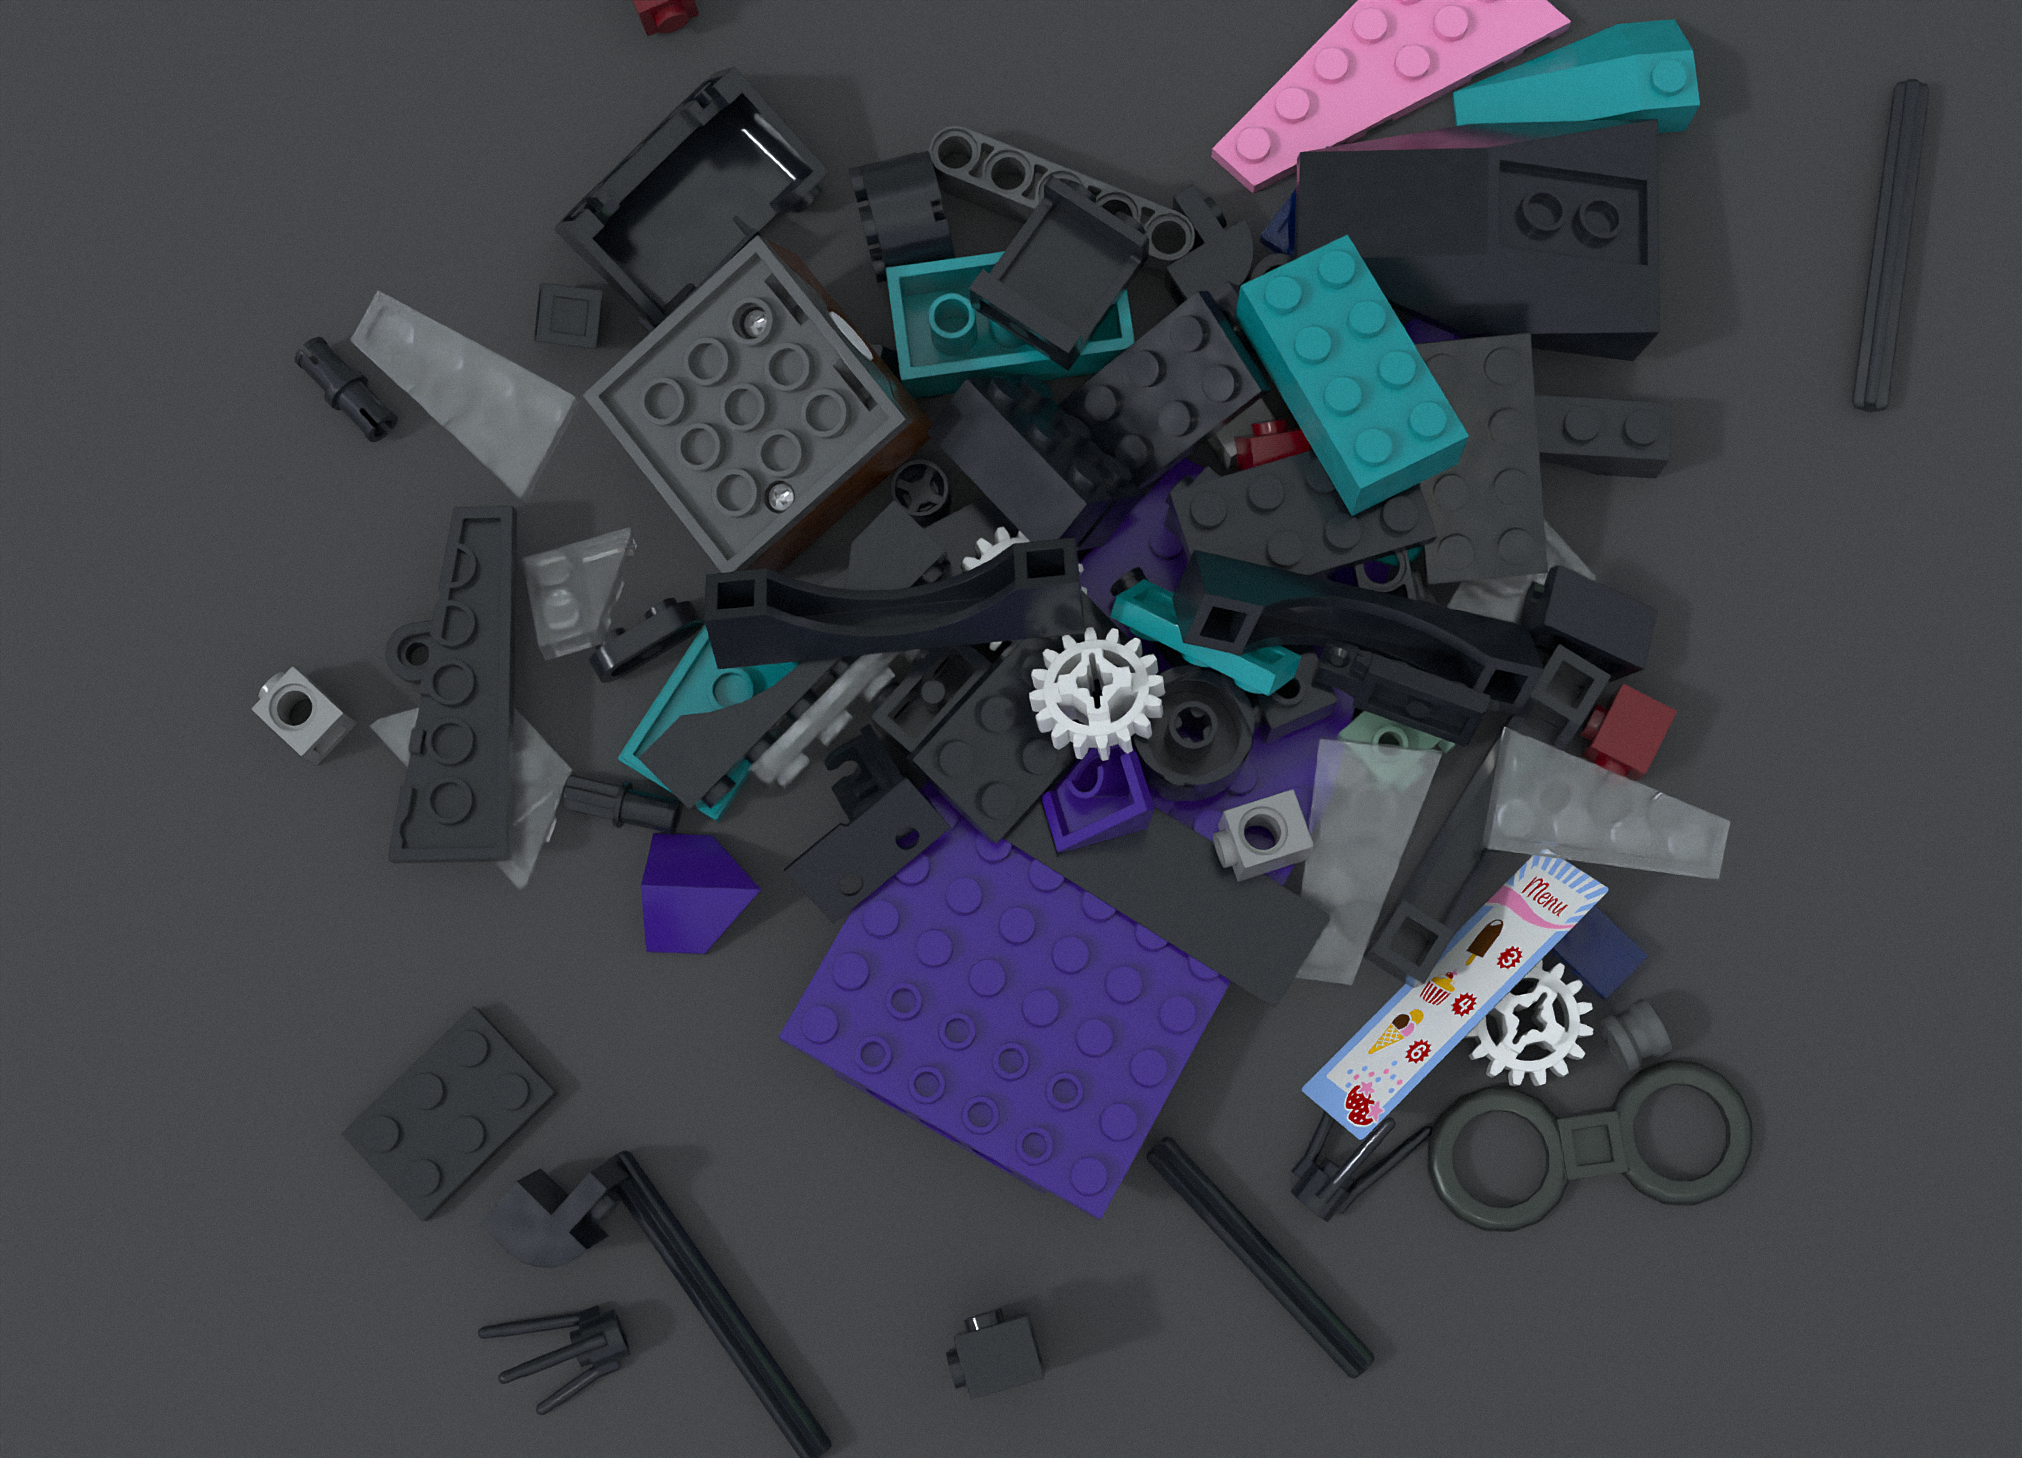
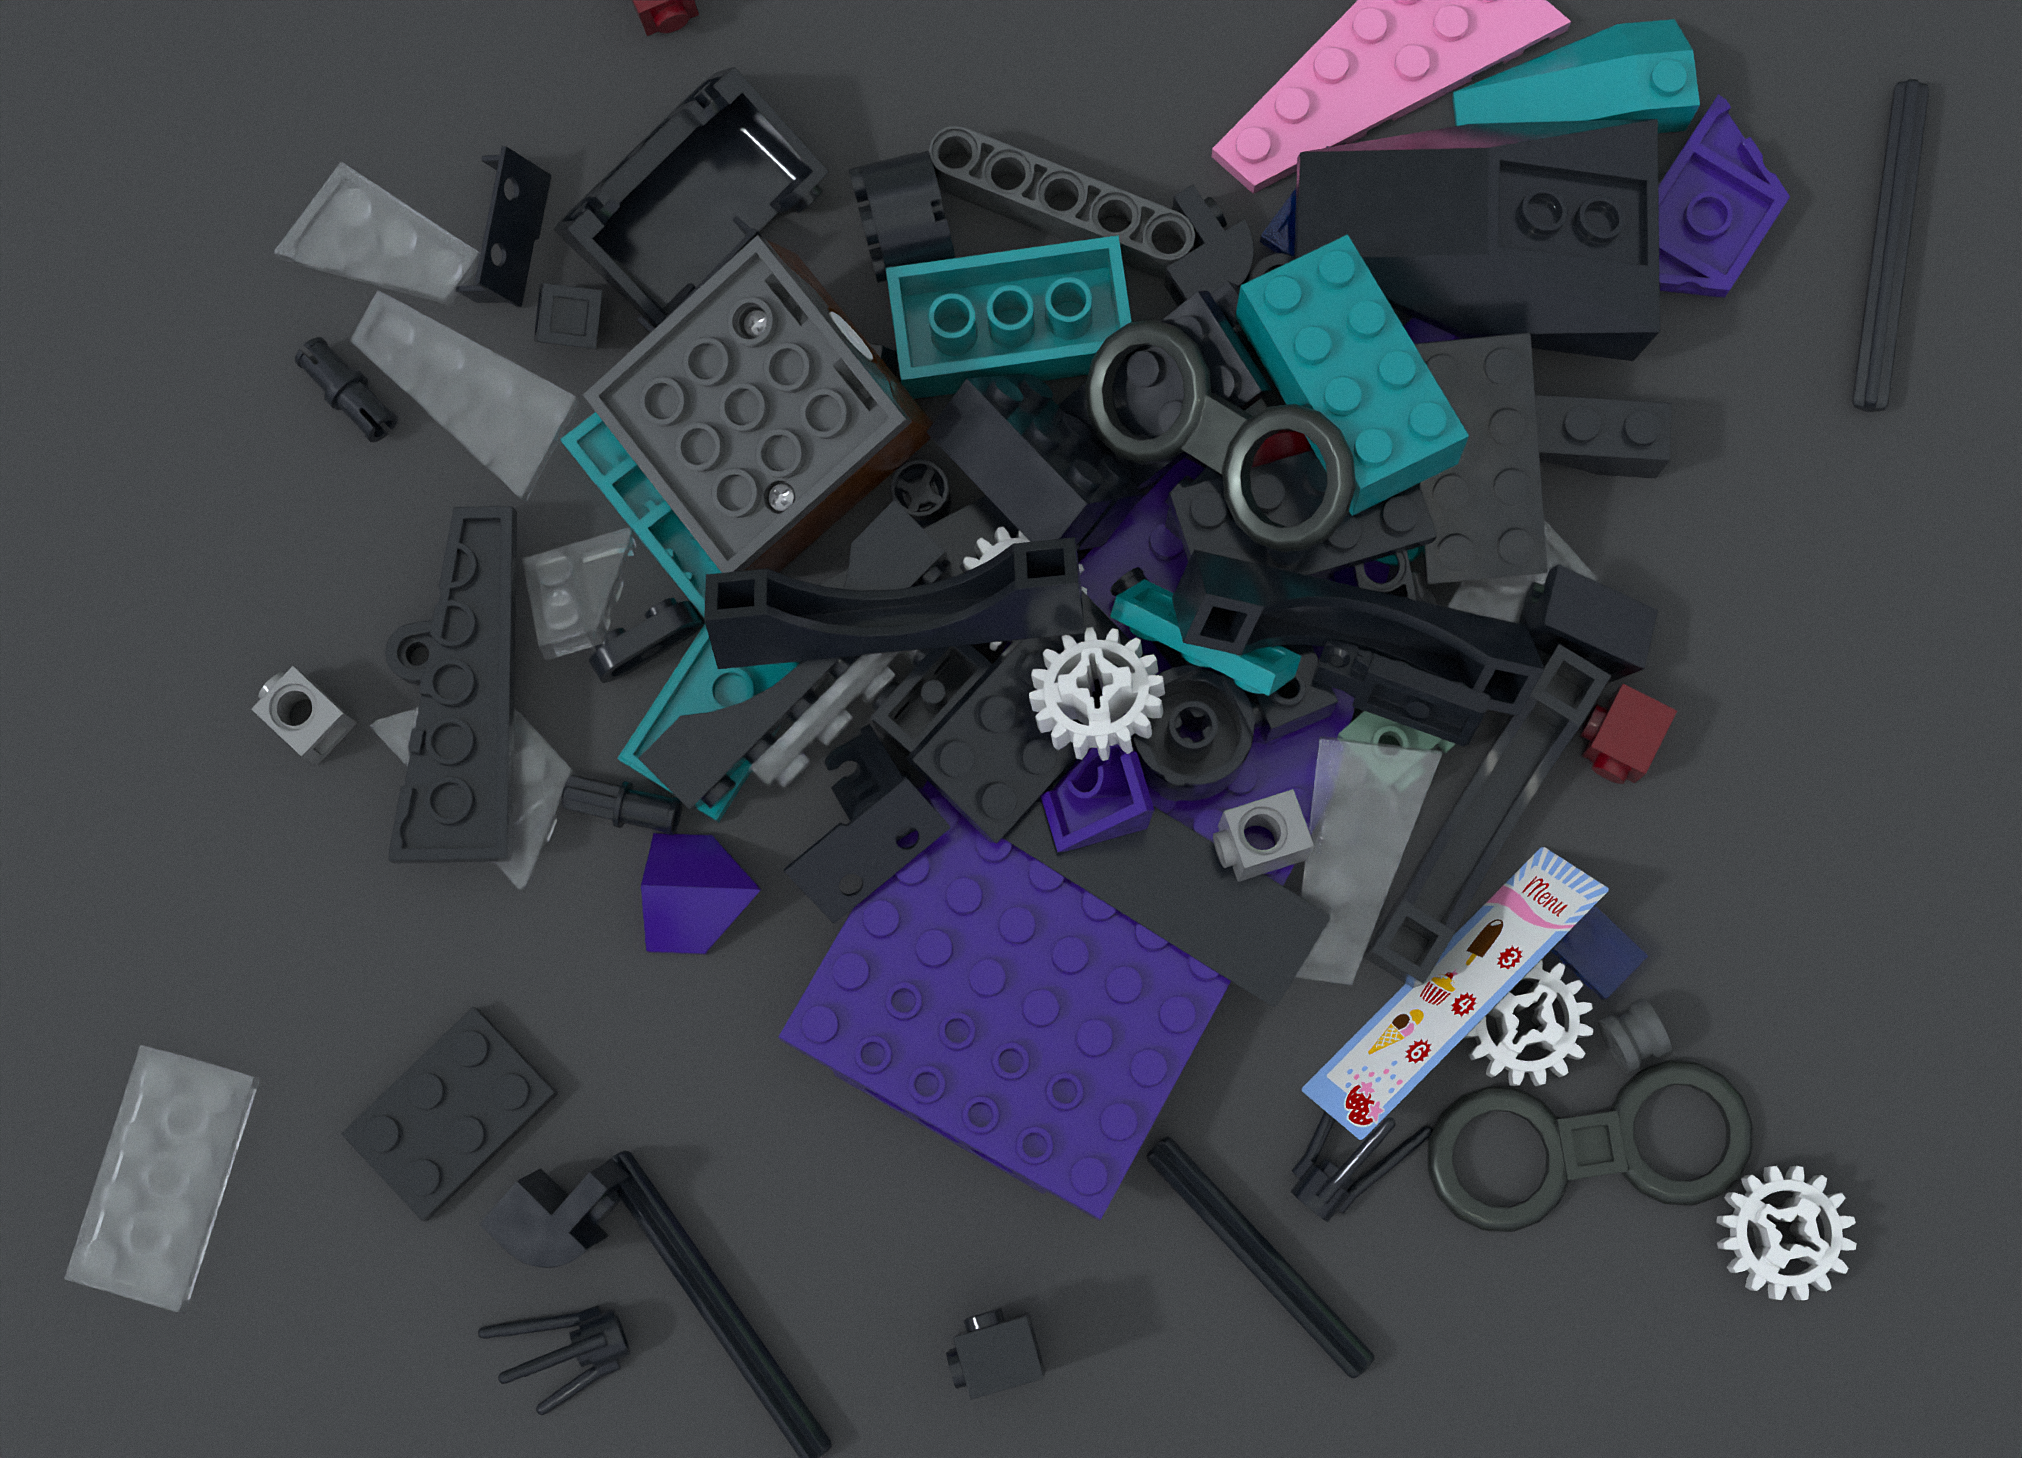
(162, 1179): none -> clear plate
(377, 240): none -> clear wing
(511, 226): none -> black piece
(641, 507): none -> teal slope
(1062, 272): black panel -> none
(1220, 435): none -> pearl dark grey bar
(1585, 813): clear wing -> none
(1714, 207): none -> dark purple wing
(1802, 1210): none -> white gear

